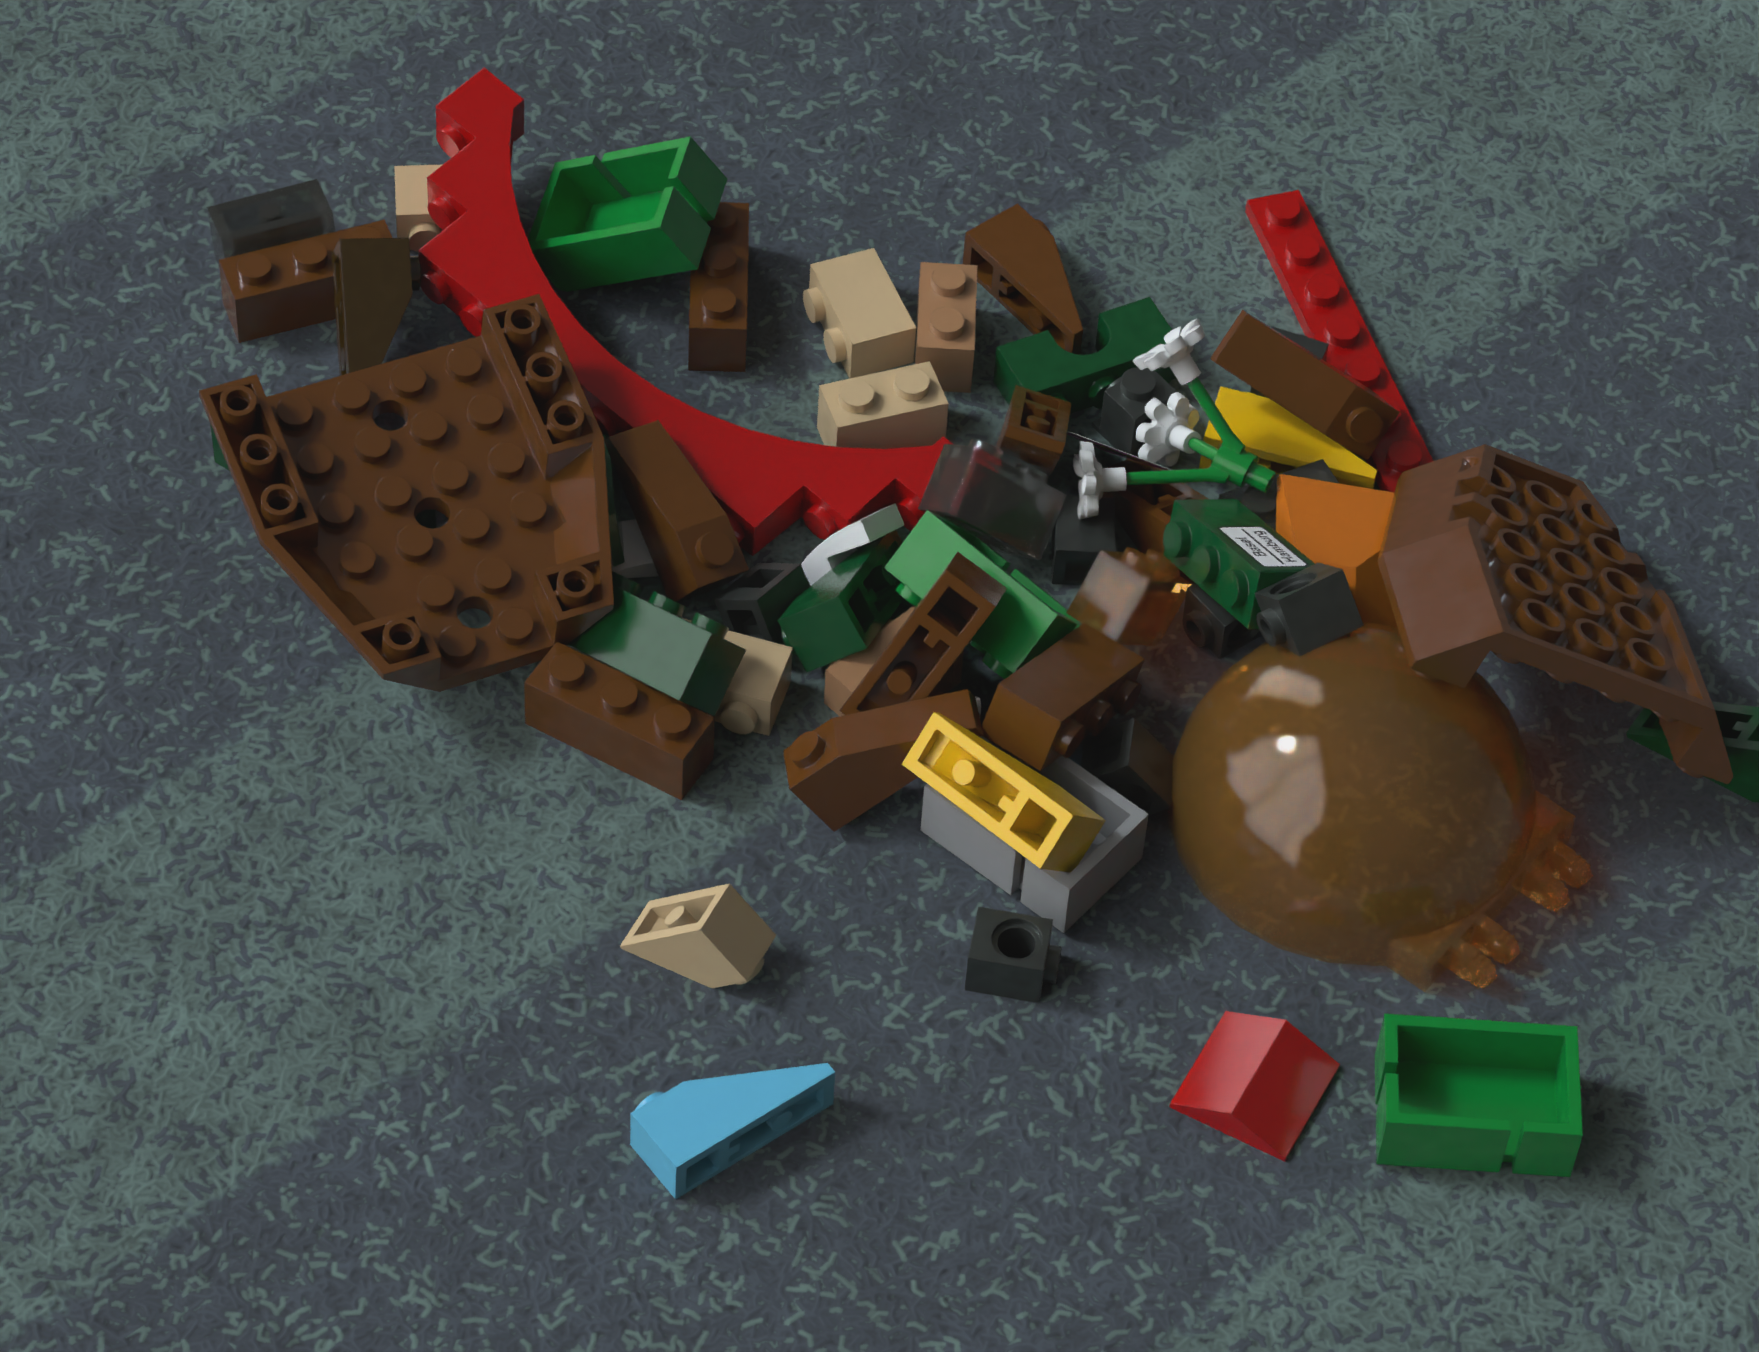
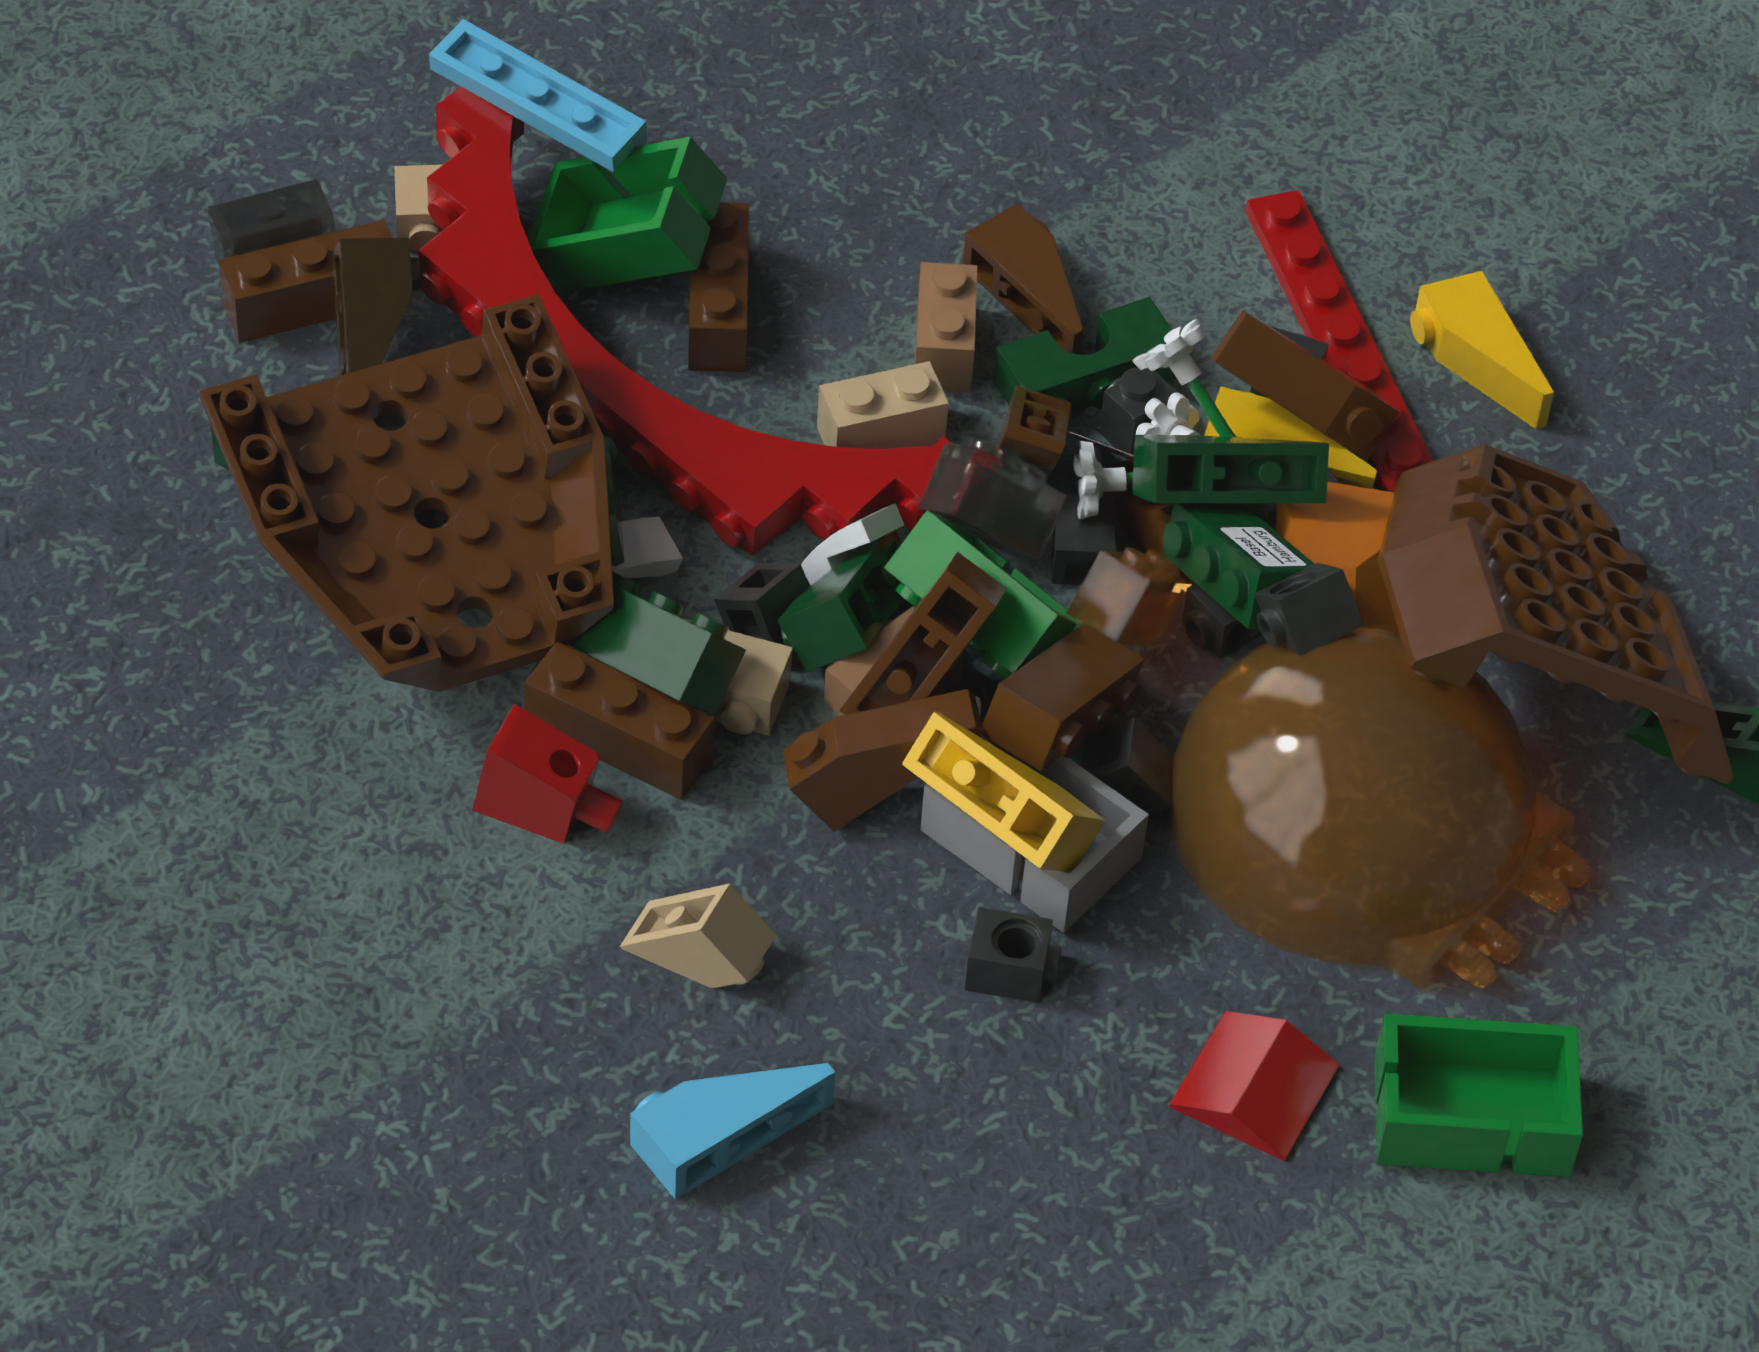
(538, 95): none -> medium azure fence
(542, 780): none -> red torso
(675, 513): reddish brown slope -> none
(860, 314): tan brick -> none
(1229, 470): none -> dark green slope
(1480, 344): none -> yellow slope

